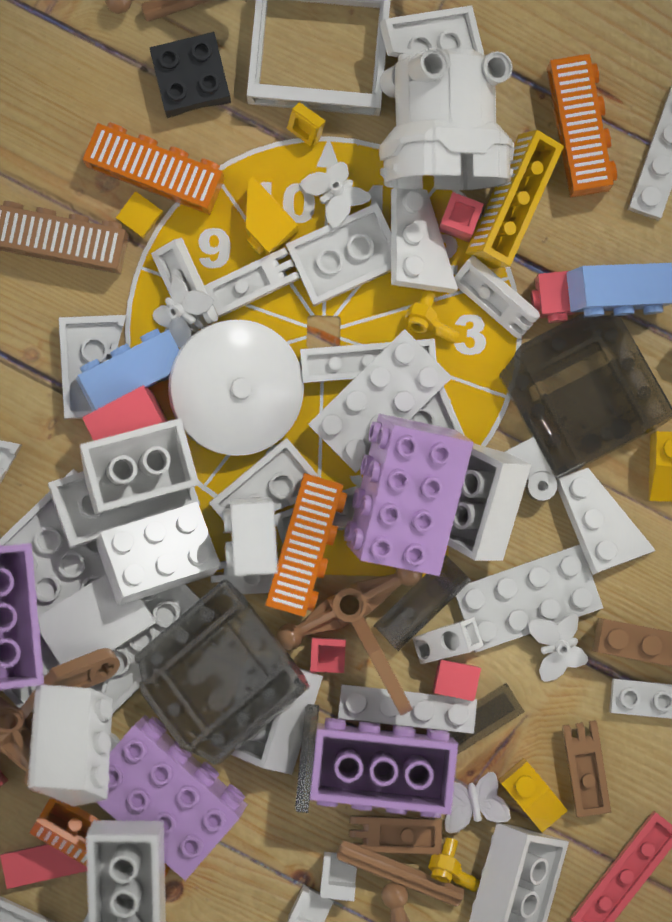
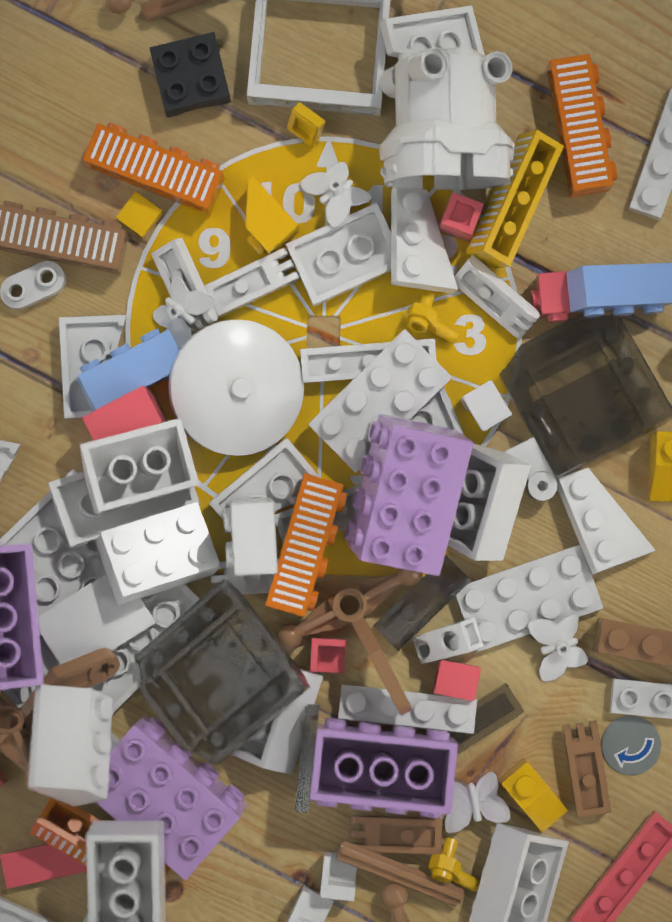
(33, 288): none -> white plate
(486, 406): none -> white panel
(631, 745): none -> light grey sticker

